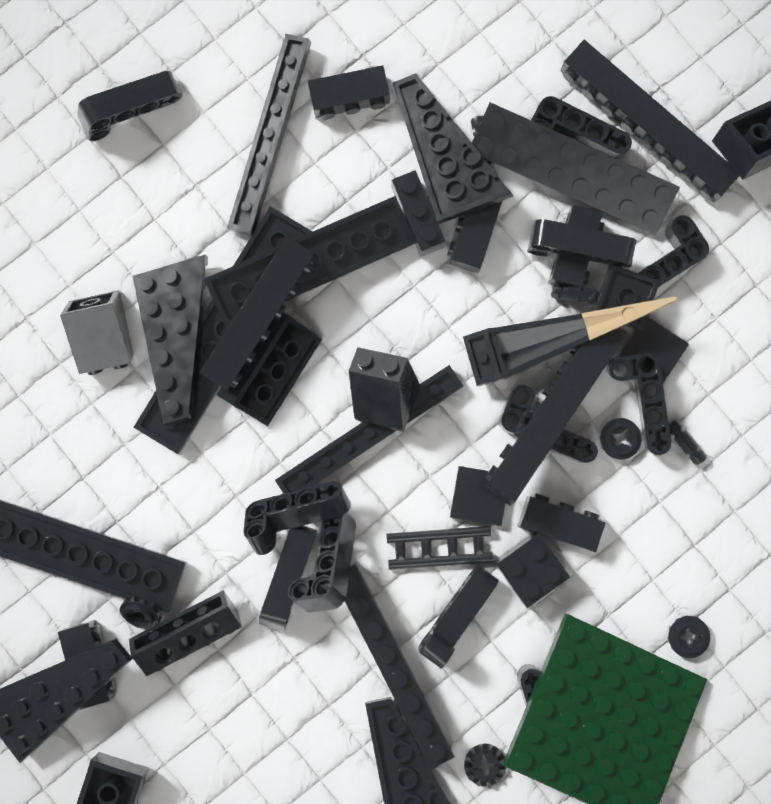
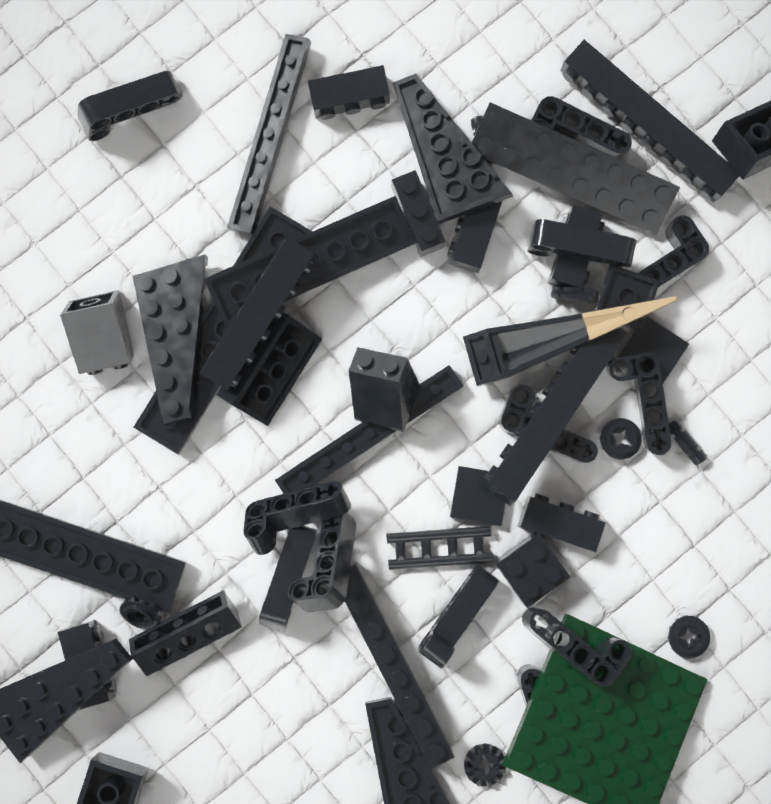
(571, 643): none -> black beam

